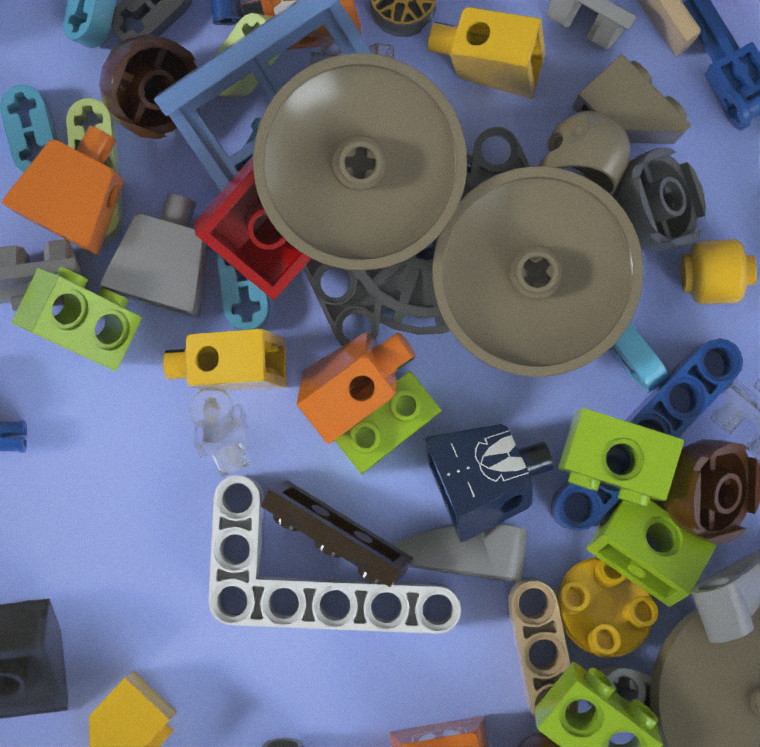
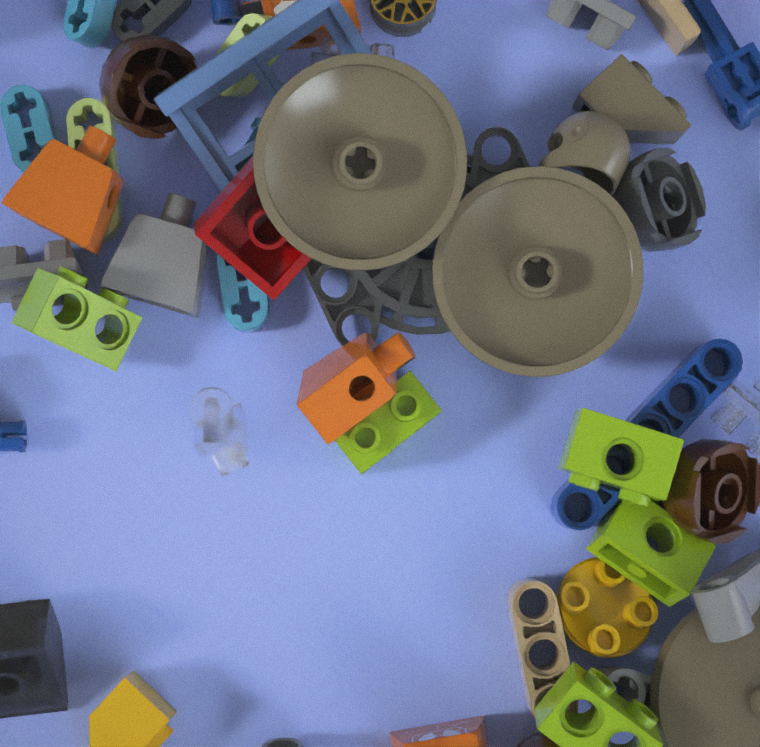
(245, 360): yellow torso -> none
(308, 590): white beam -> none
(336, 533): dark brown plate -> none
(484, 476): dark blue torso -> none
(490, 555): light grey piece -> none
(493, 49): yellow torso -> none
(639, 360): medium azure beam -> none
(717, 271): yellow head -> none

